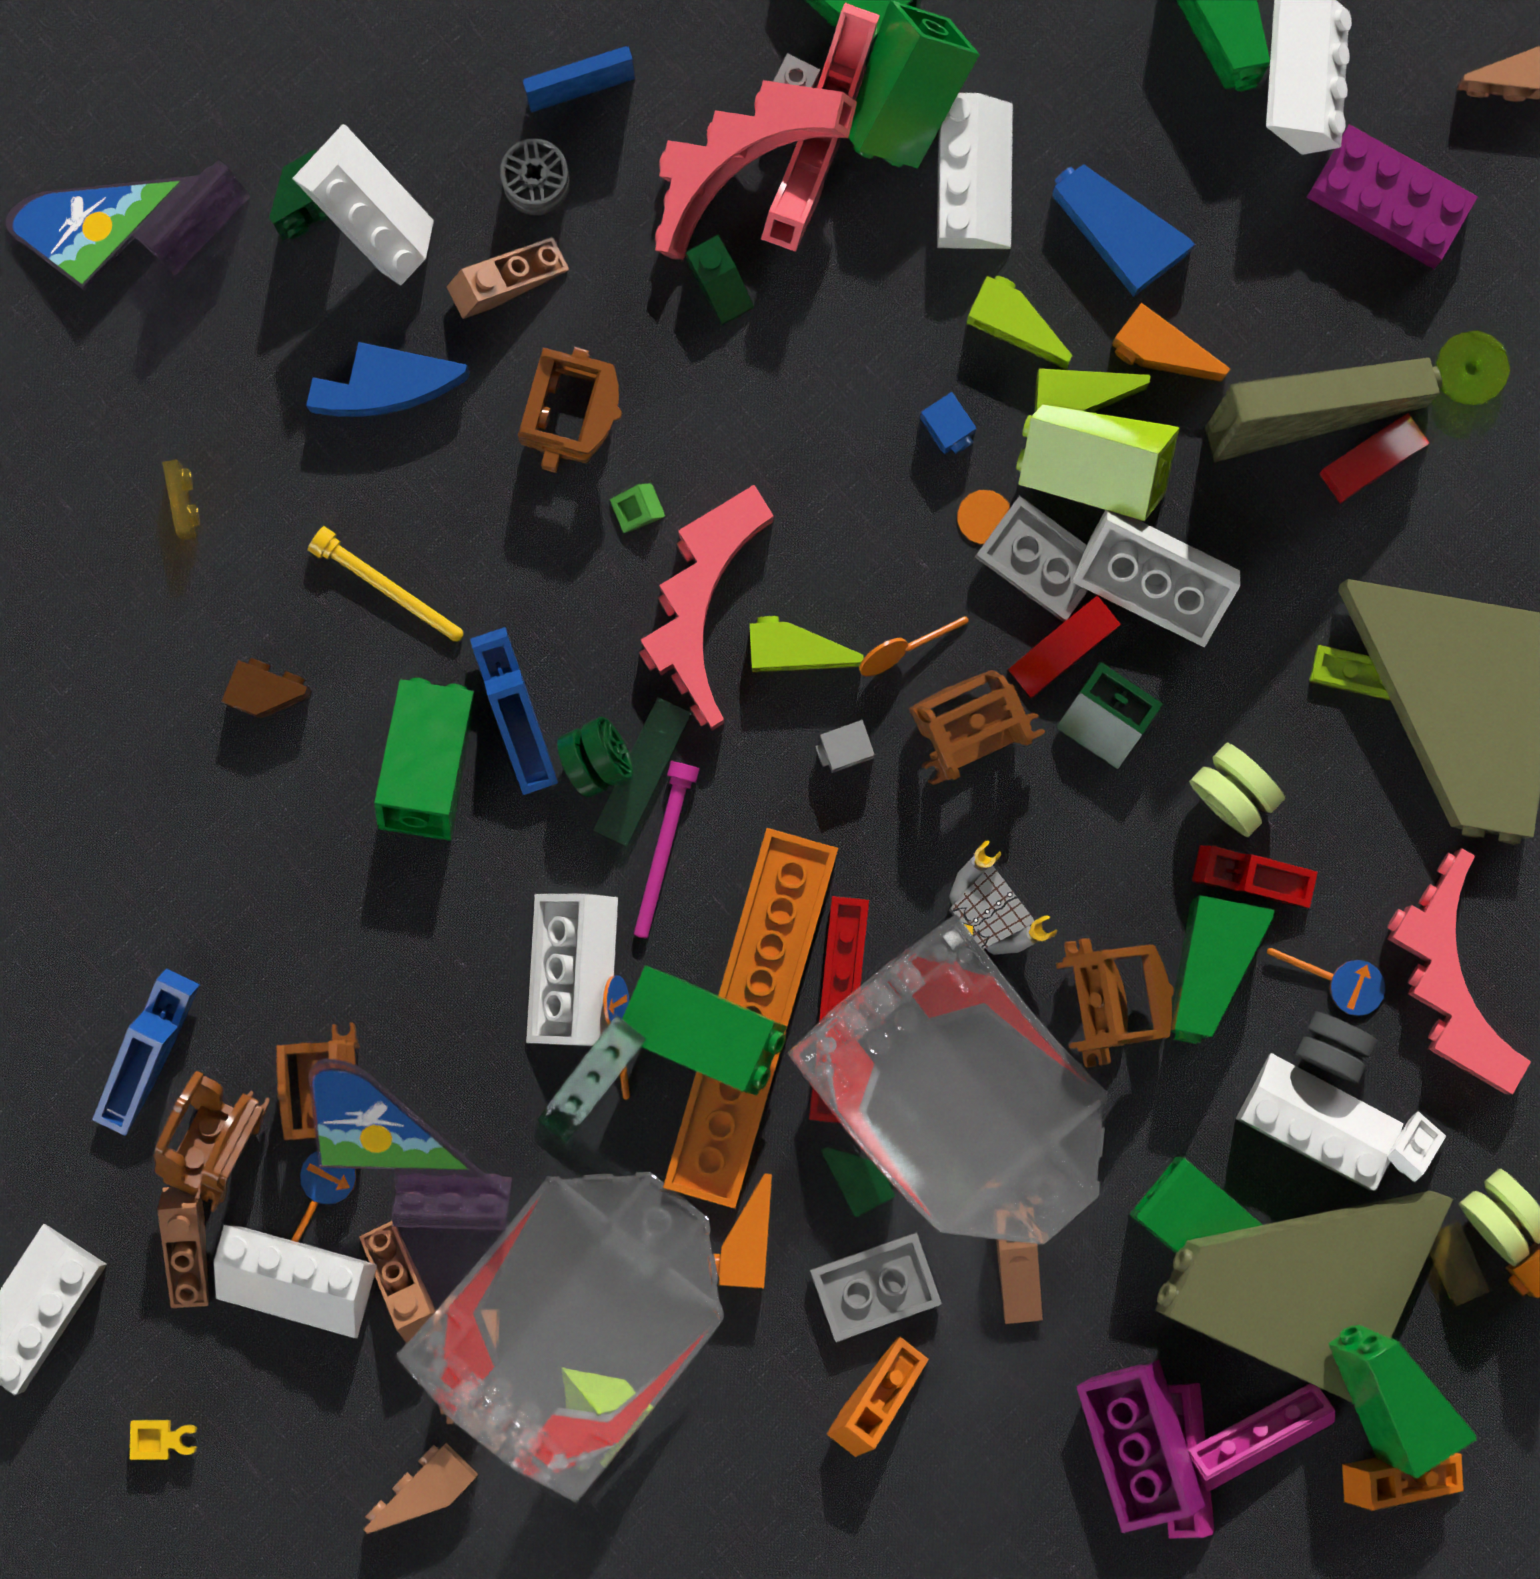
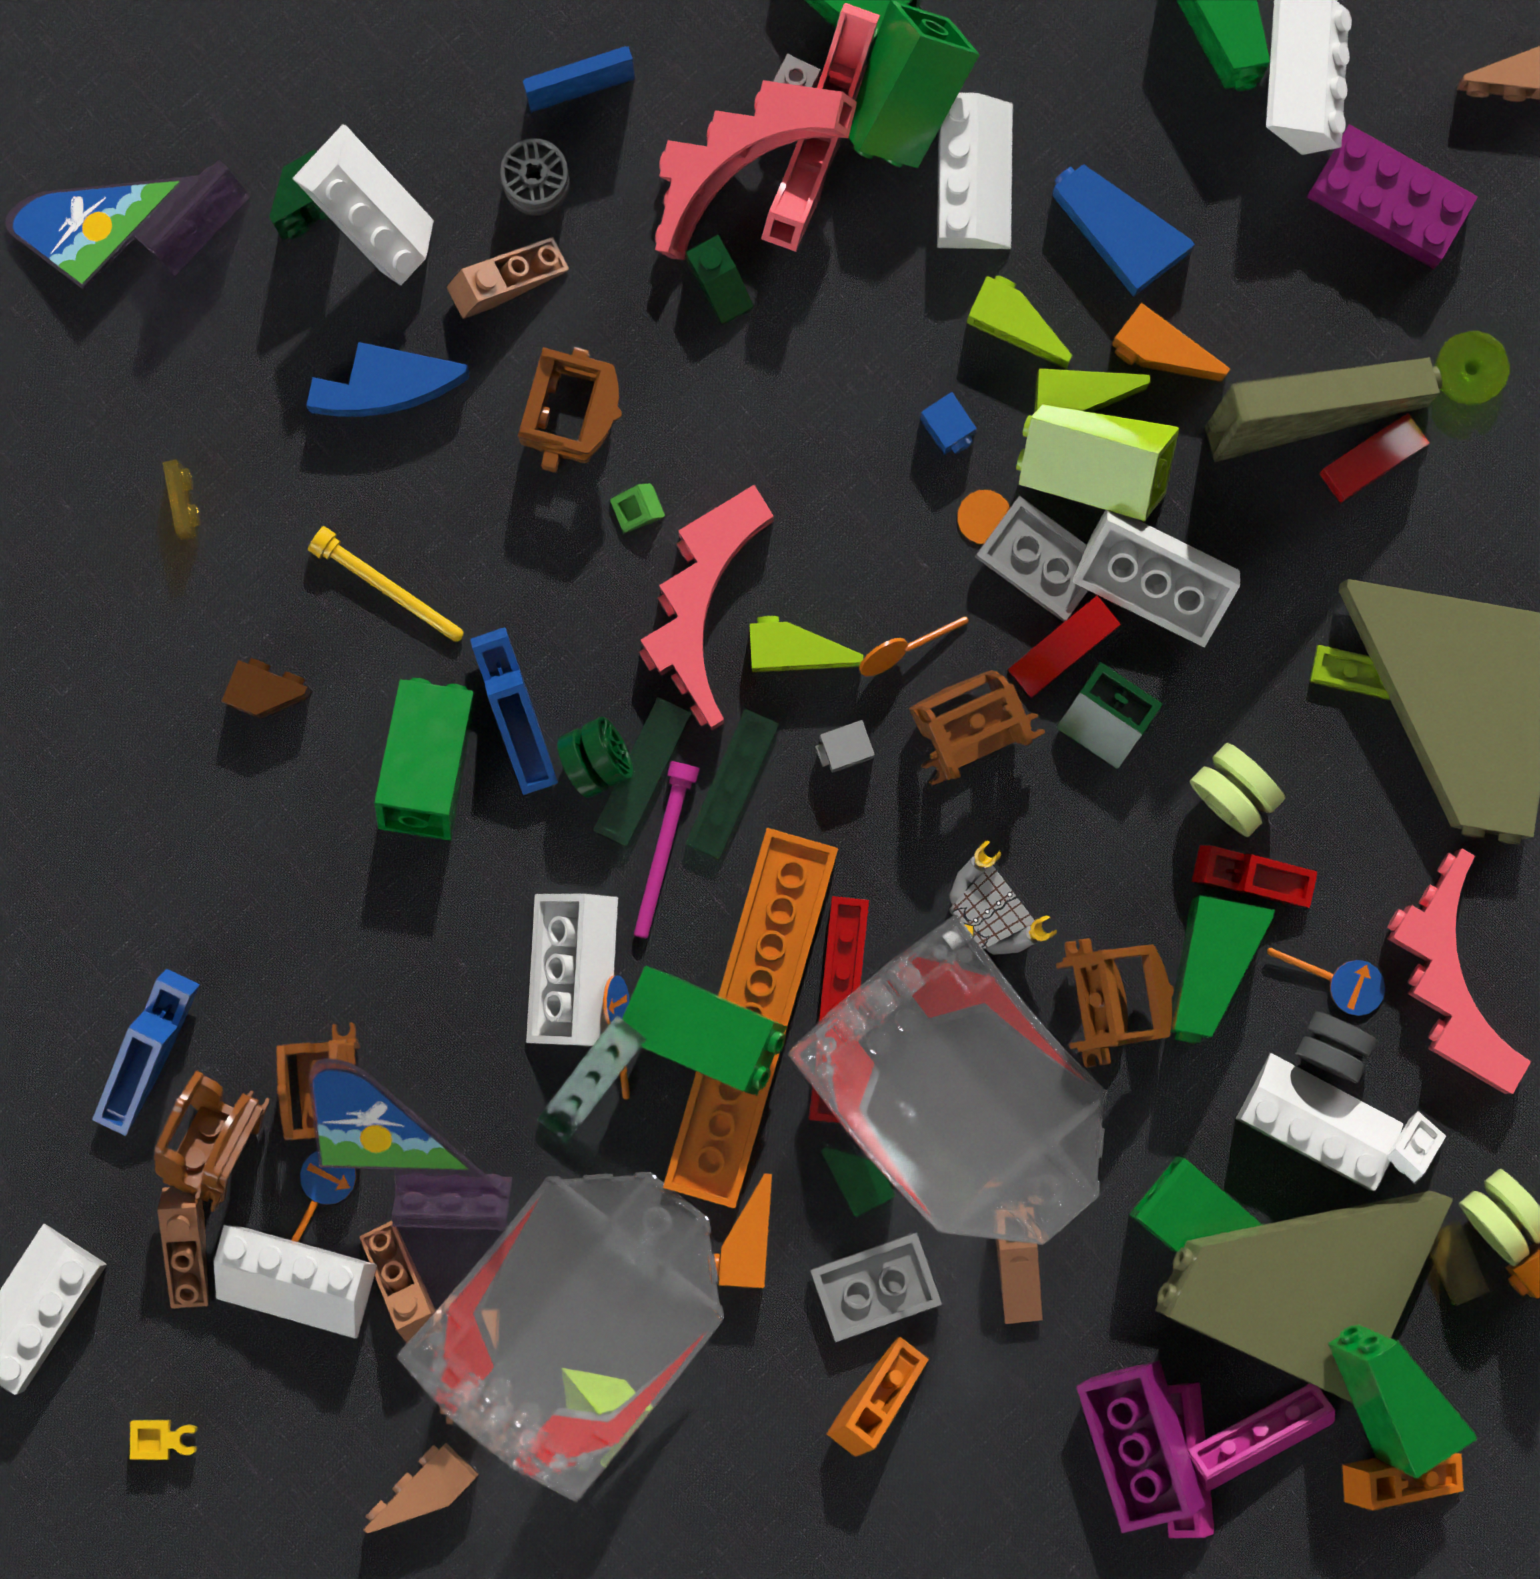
(732, 784): none -> clear green tile

